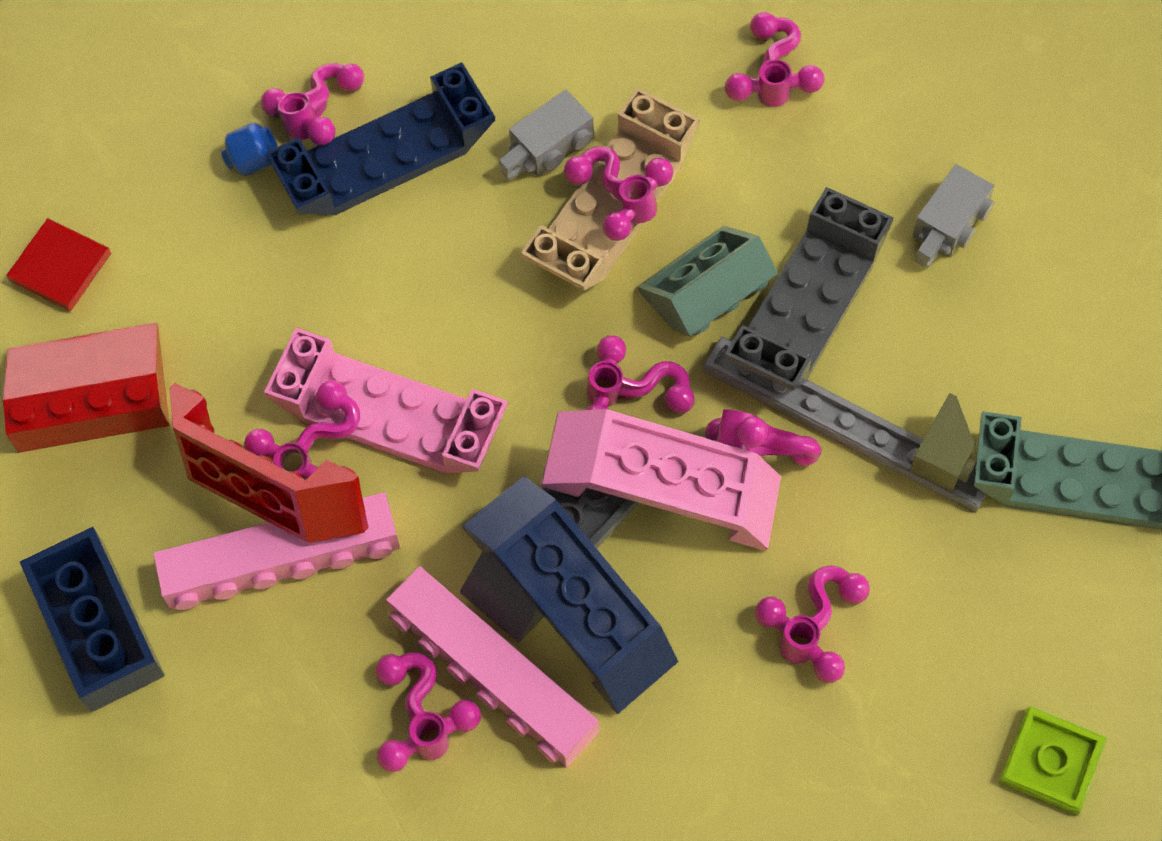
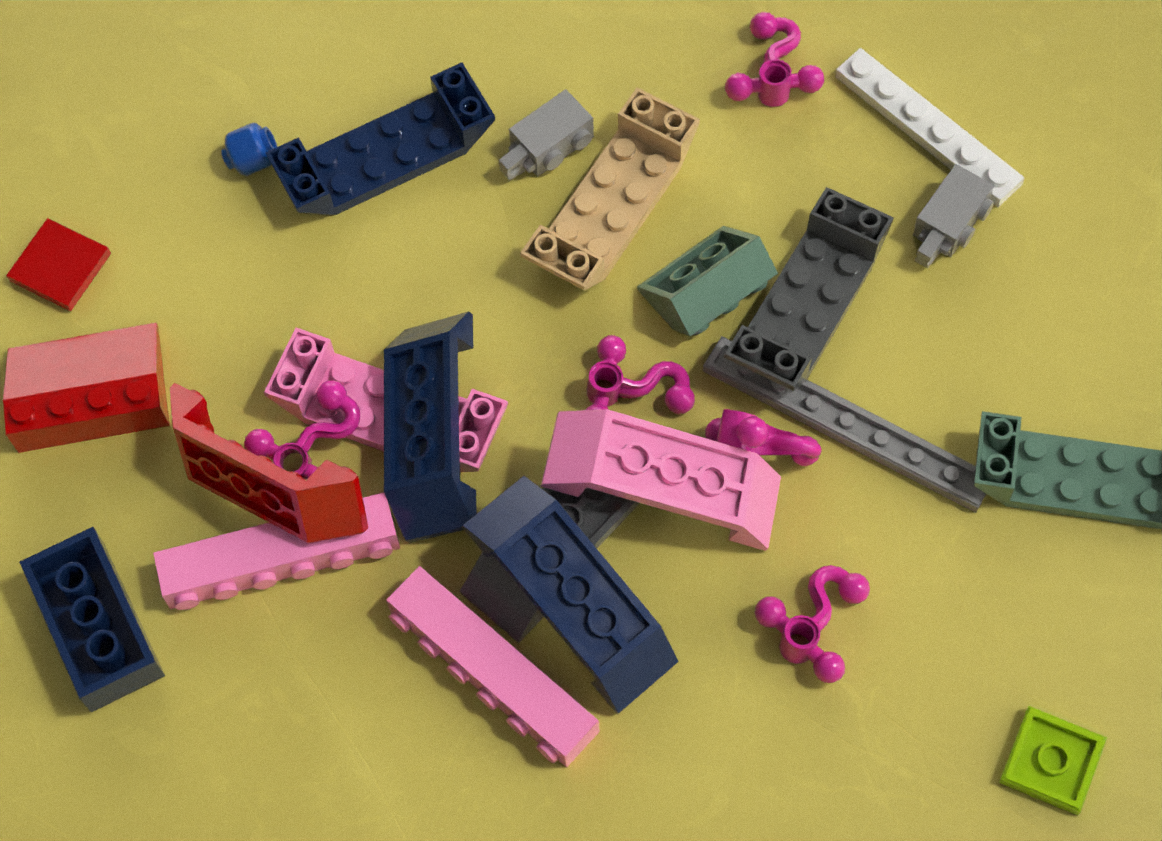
(302, 111): dark pink piece -> none
(424, 429): none -> dark blue slope
(463, 716): dark pink piece -> none
(634, 191): dark pink piece -> none
(926, 123): none -> white plate
(947, 448): olive slope -> none

